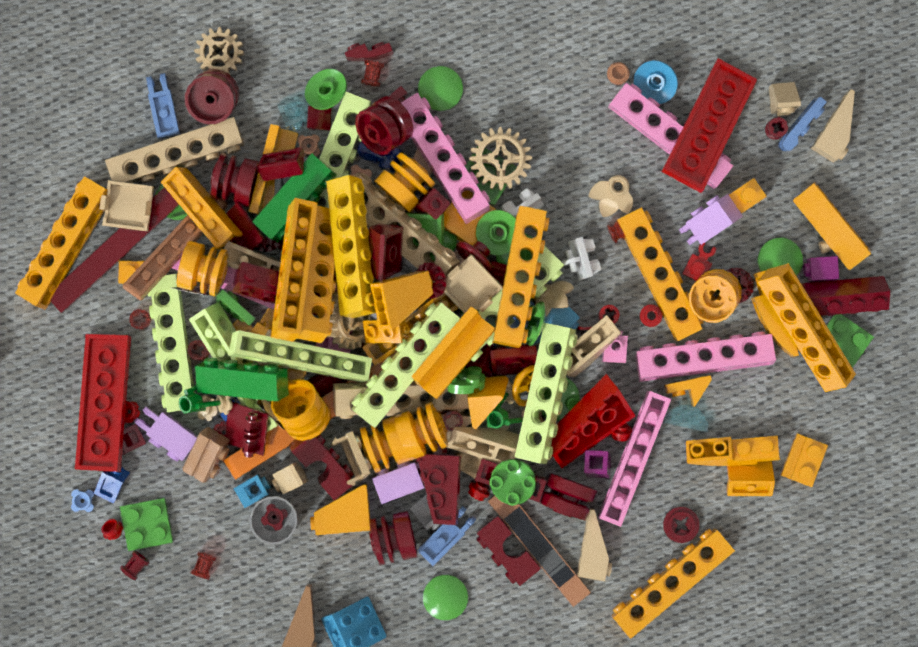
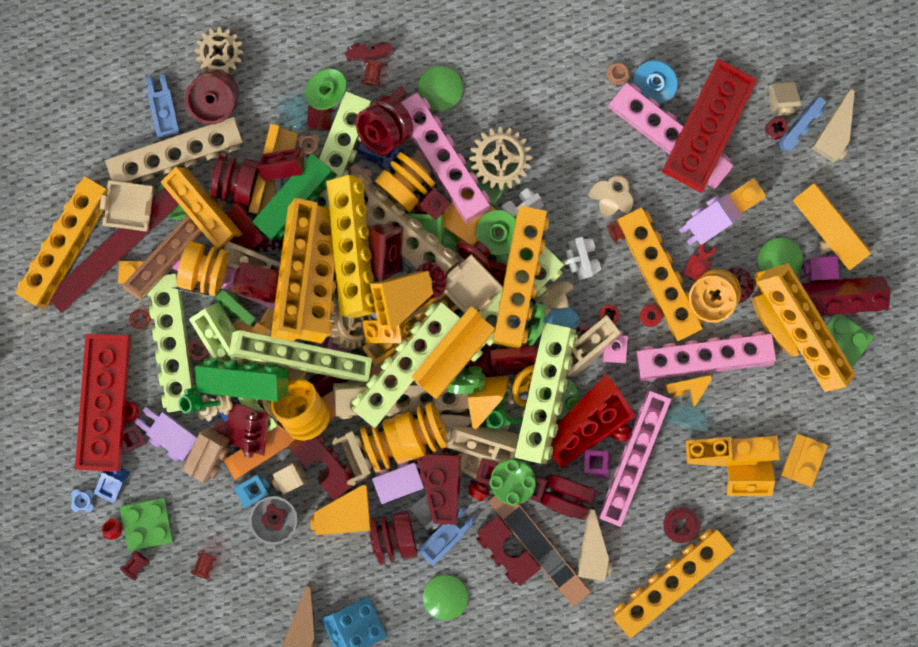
(448, 415): clear red bush -> none

